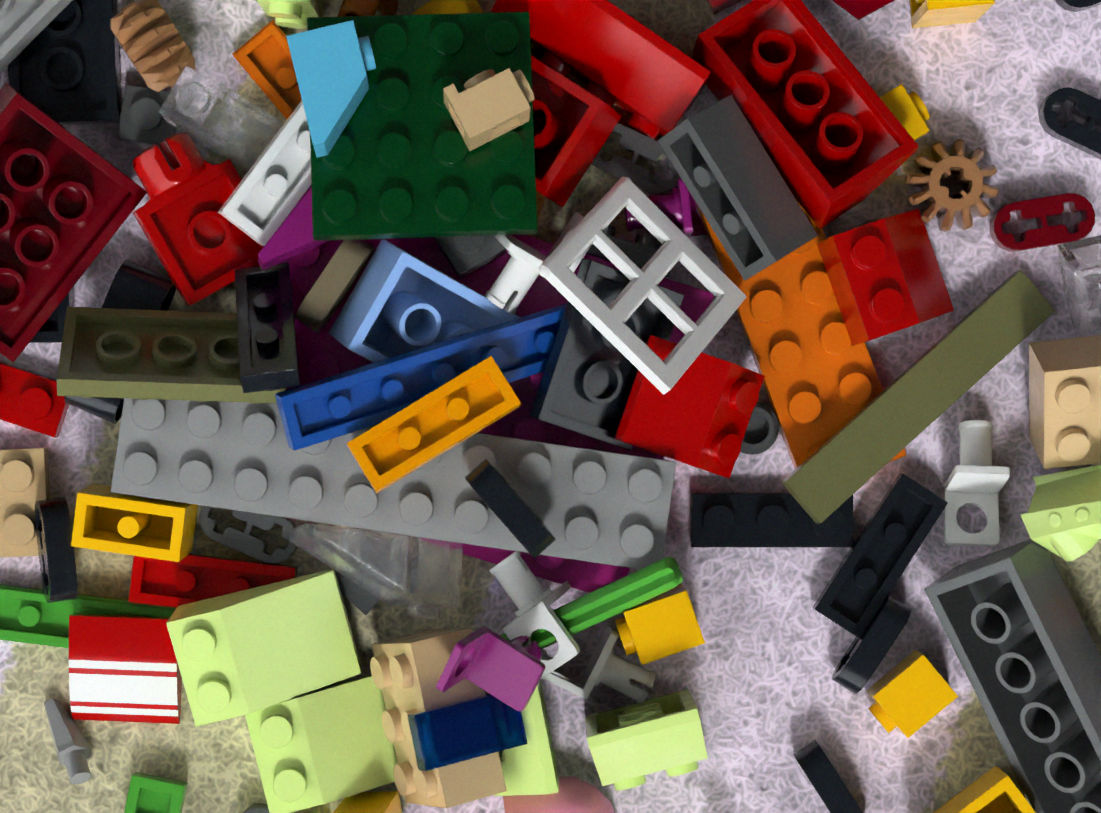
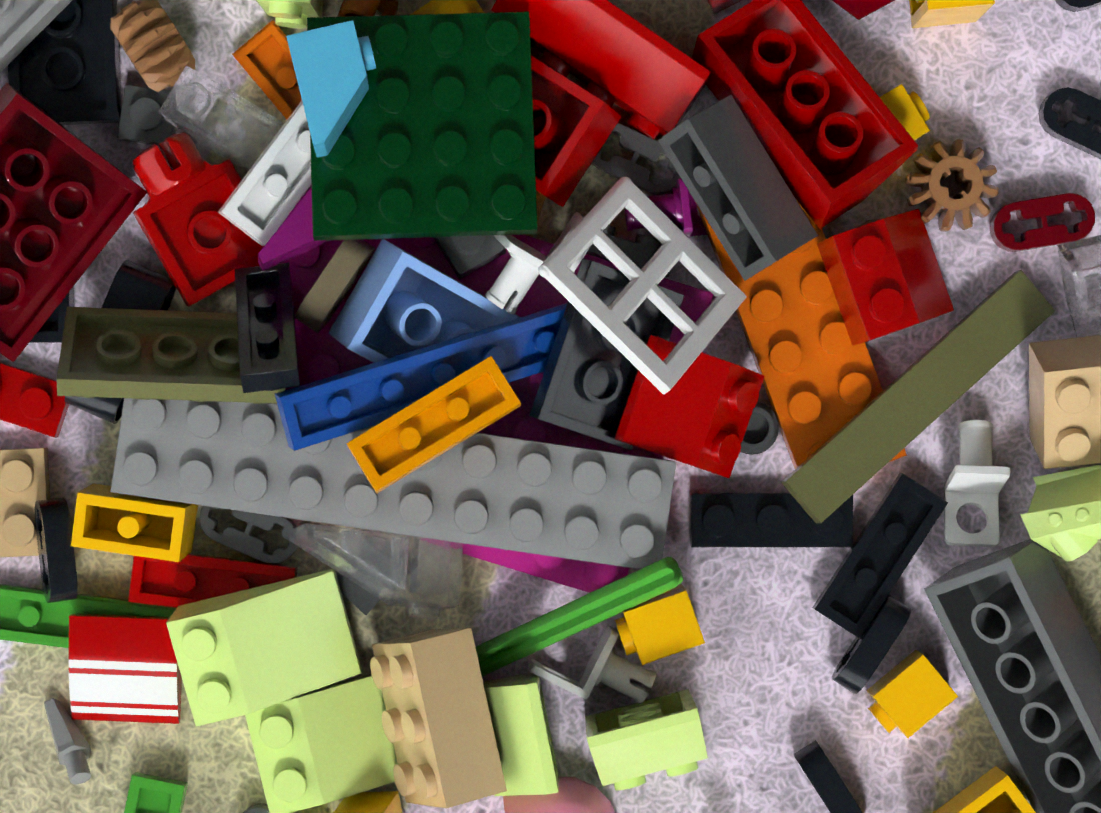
(464, 731): clear blue tile -> none
(489, 105): tan brick -> none
(496, 666): magenta bracket -> none
(510, 508): black beam -> none
(534, 609): white bracket -> none

